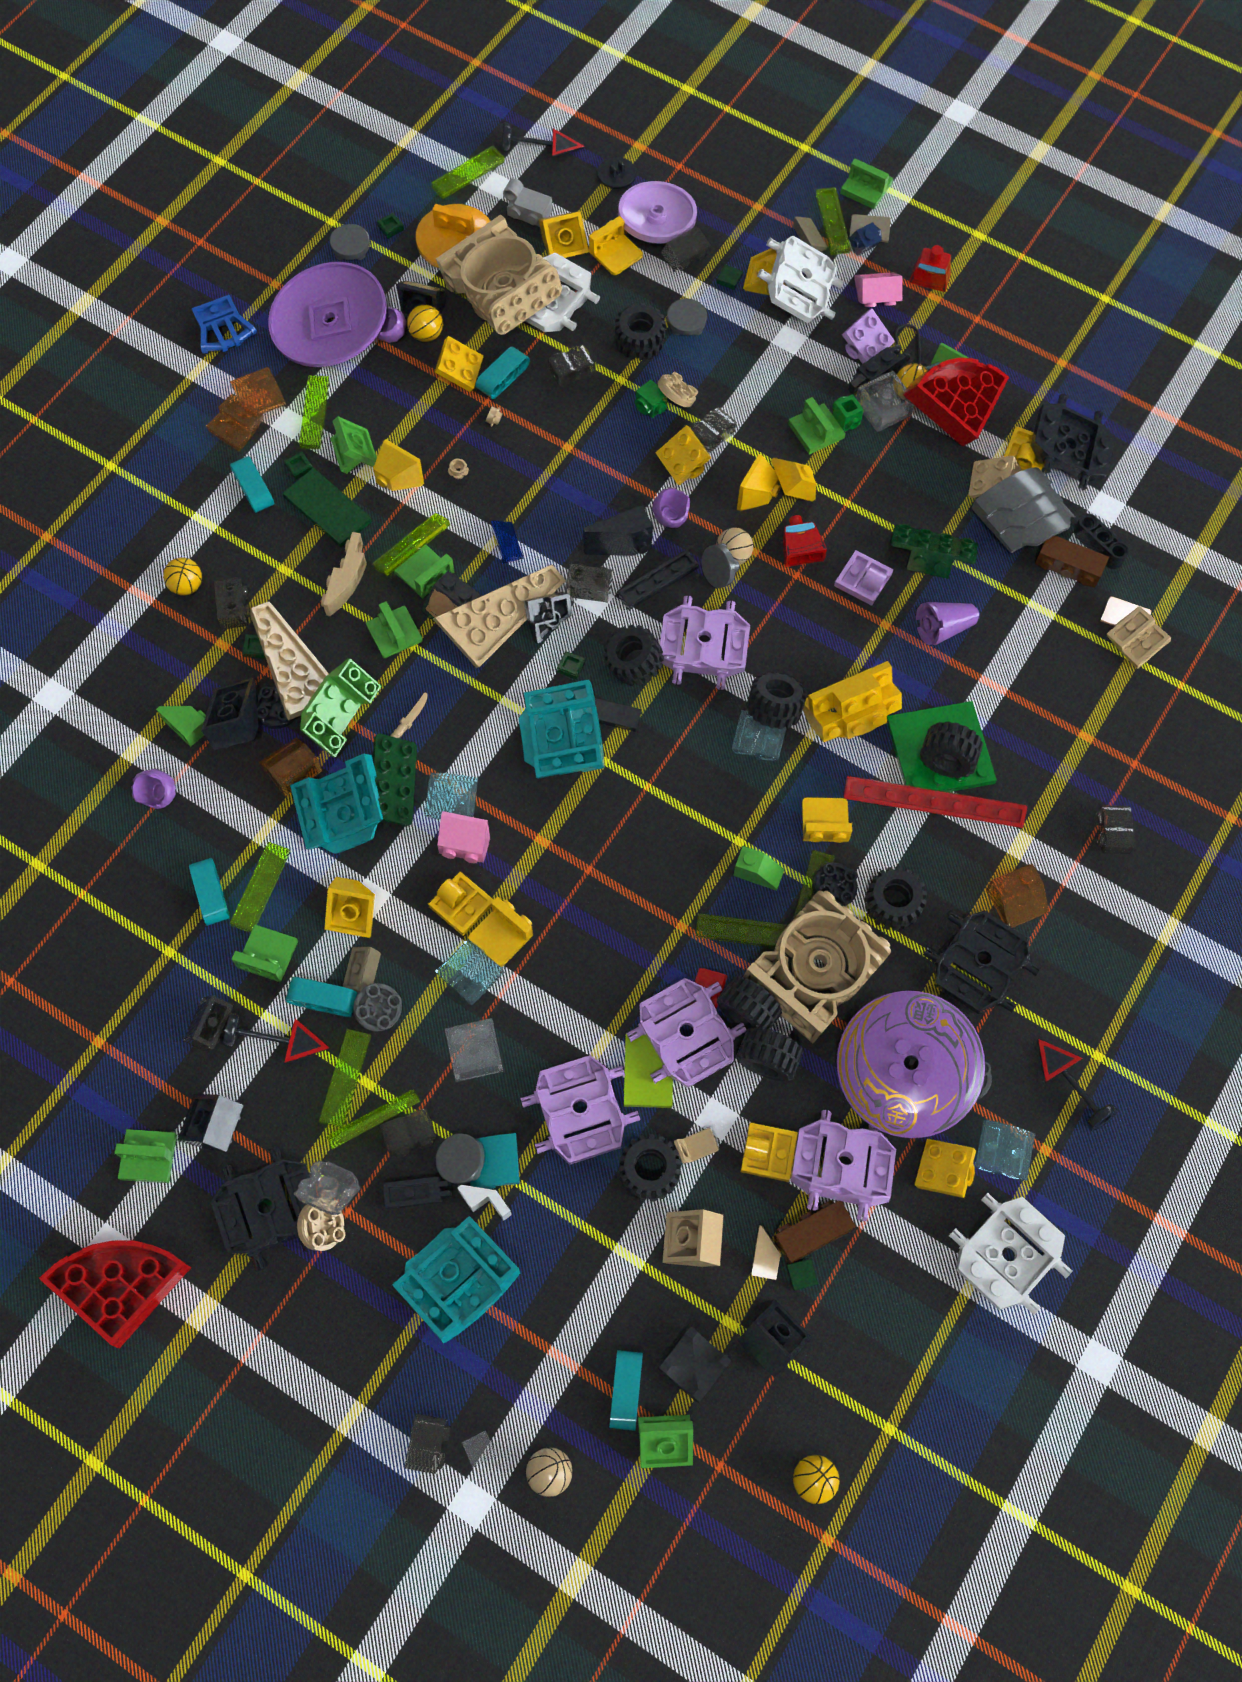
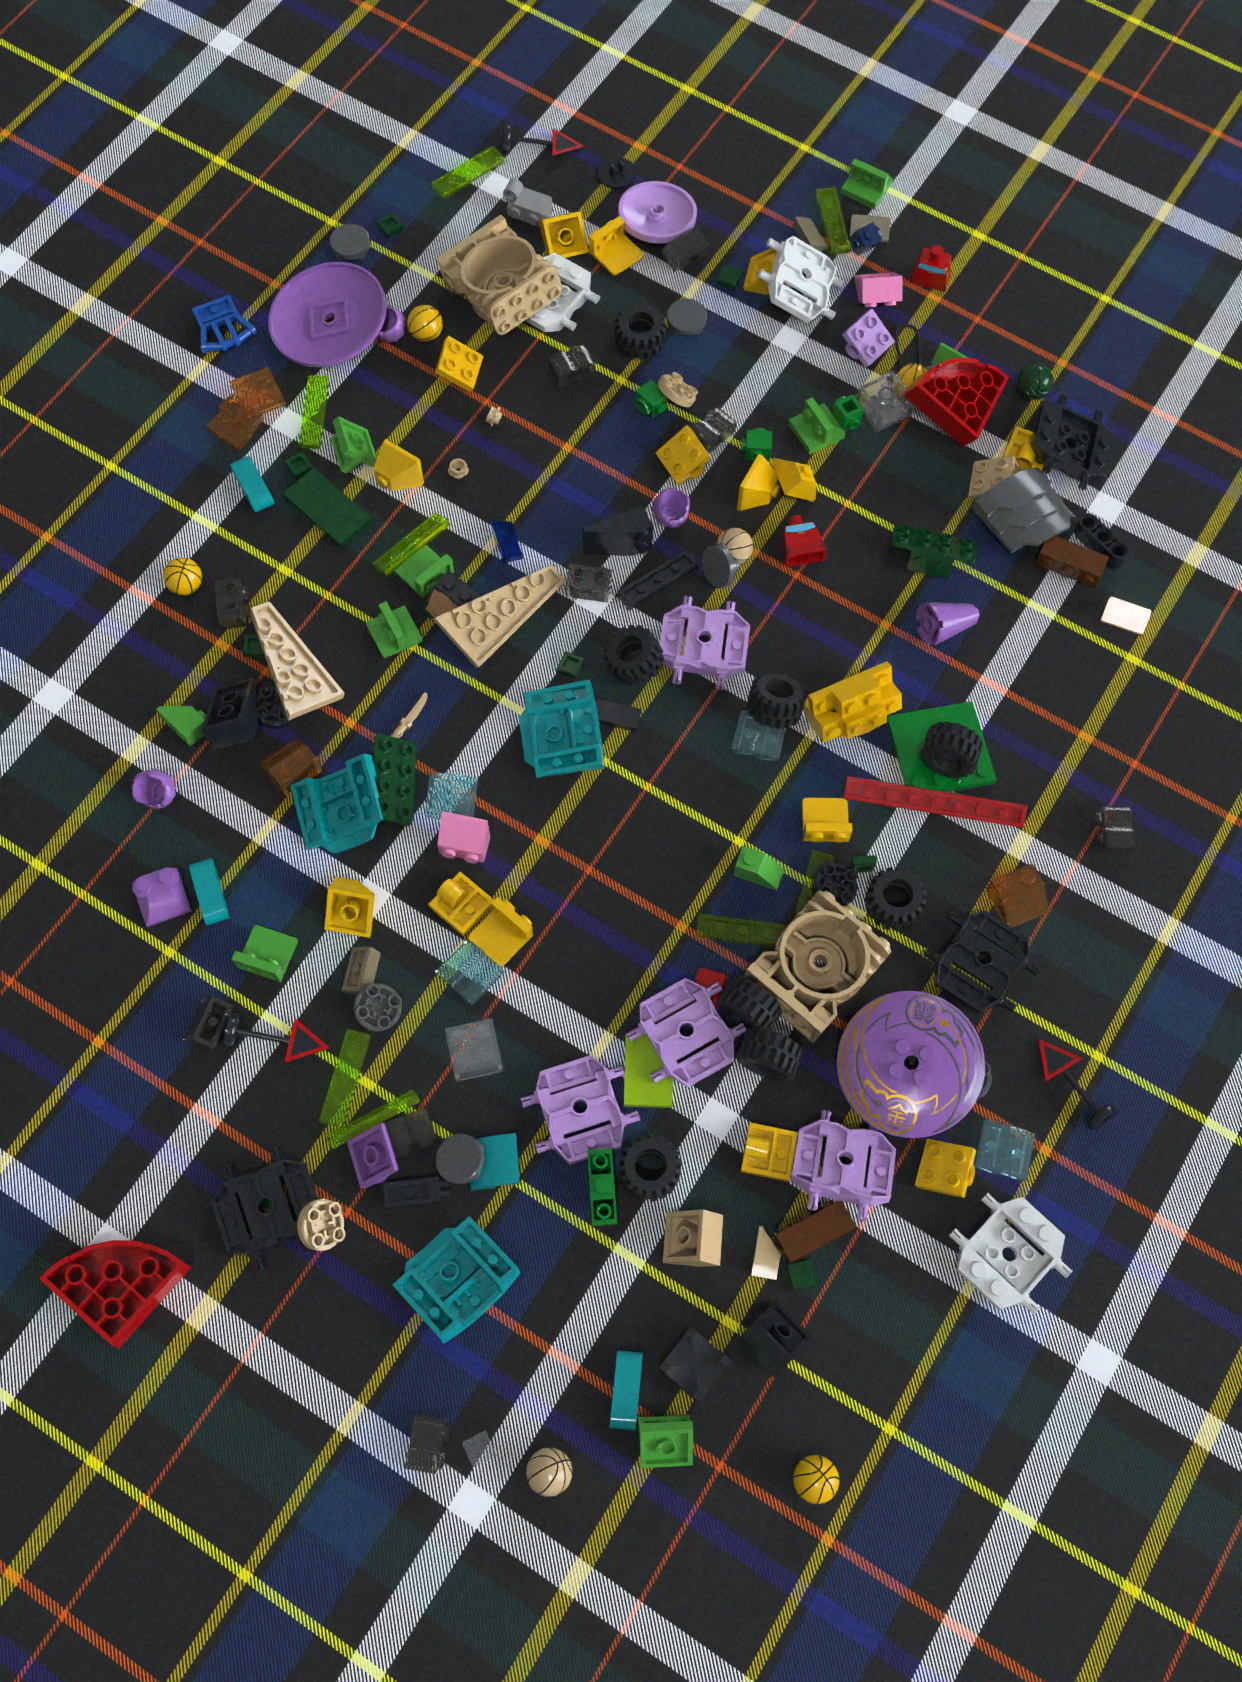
(146, 1156): bright green bracket -> none
(161, 896): none -> medium lavender slope
(210, 1122): slope -> none
(260, 887): clear neon green tile -> none
(321, 996): teal beam -> none
(328, 1187): clear slope -> none
(336, 704): bright green slope -> none
(346, 578): tan slope -> none
(372, 1156): none -> medium lavender slope
(416, 294): black slope -> none
(445, 228): light orange bracket -> none
(477, 1197): white slope -> none
(502, 372): teal beam -> none
(547, 613): black slope -> none
(602, 1187): none -> green slope
(696, 1146): tan bracket -> none
(757, 442): none -> green brick
(863, 577): lavender plate -> none
(863, 863): none -> dark green tile
(878, 366): black hinge -> none
(1034, 381): none -> dark green piece
(1138, 637): tan slope -> none

